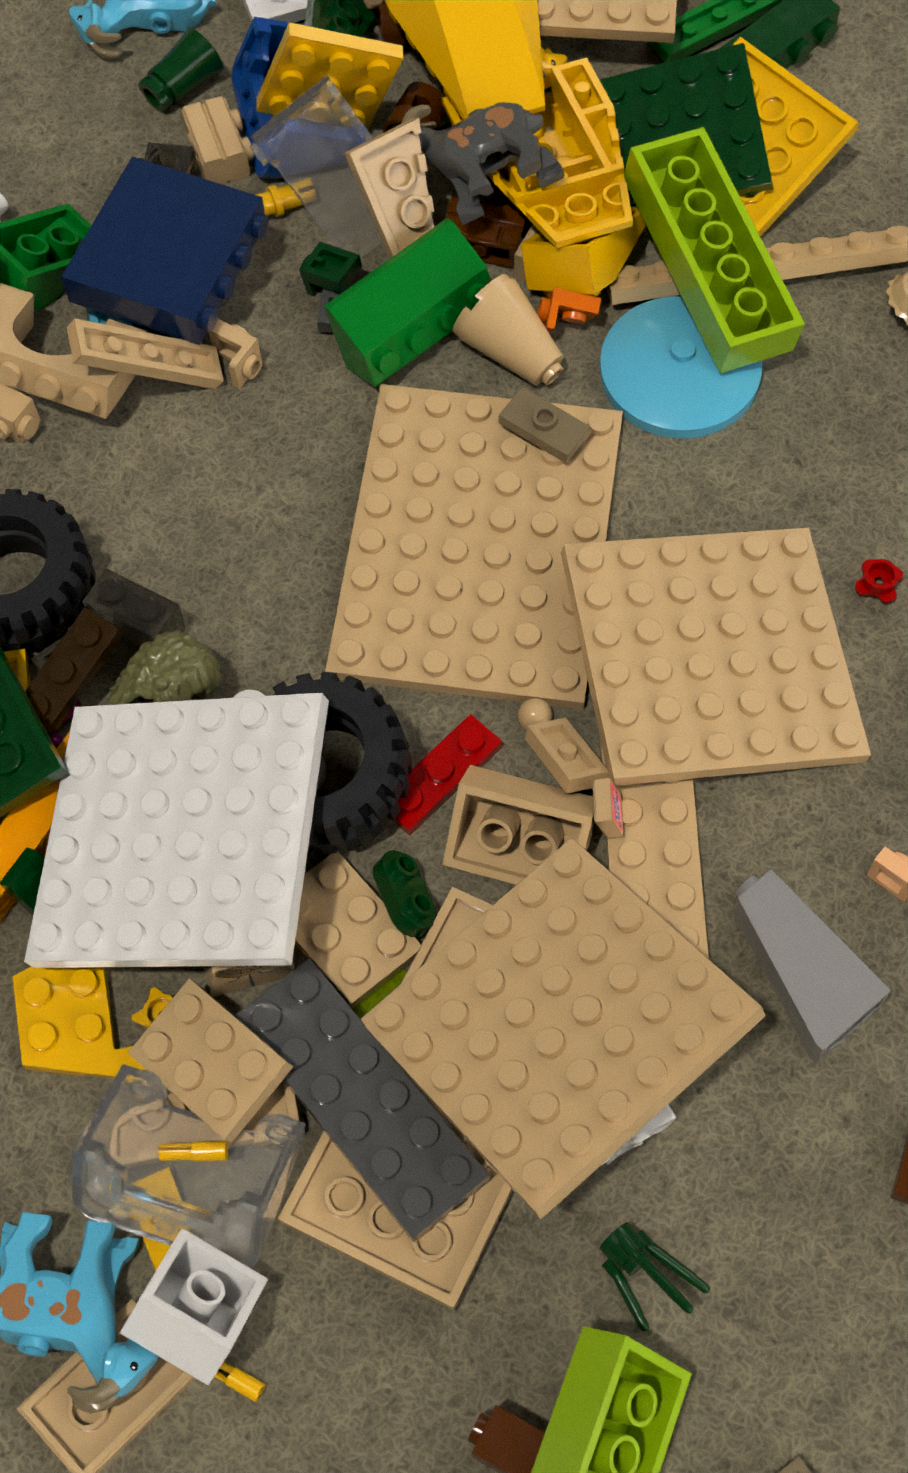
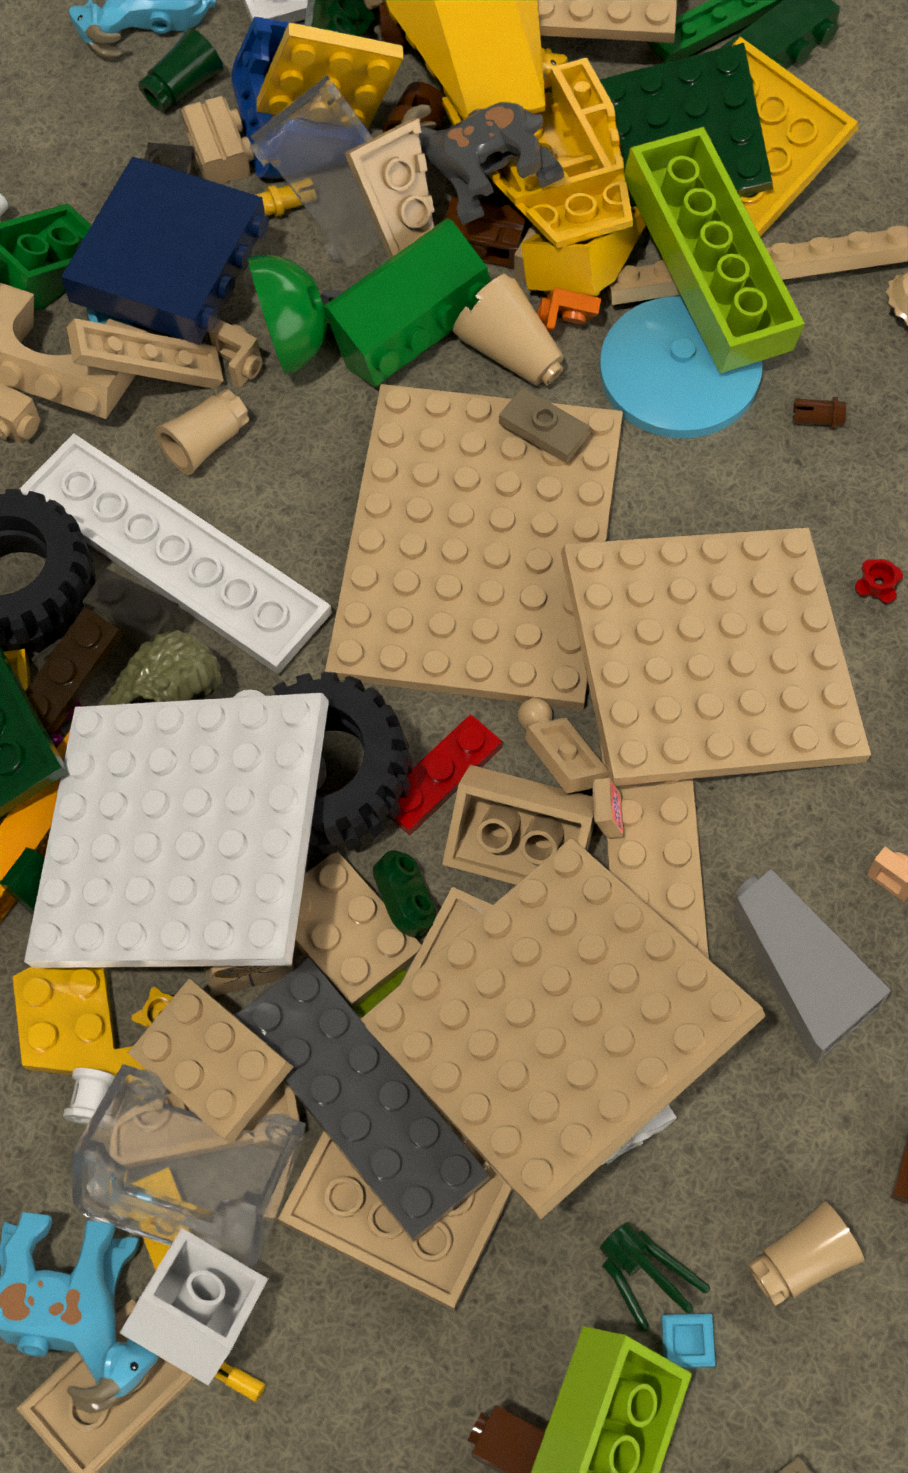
(87, 1094): none -> white bush
(181, 554): none -> white plate
(194, 1151): yellow pin -> none
(201, 430): none -> tan plant
(290, 309): none -> green piece
(329, 268): dark green bracket -> none
(688, 1340): none -> medium azure tile
(806, 1256): none -> tan plant
(819, 412): none -> reddish brown pin

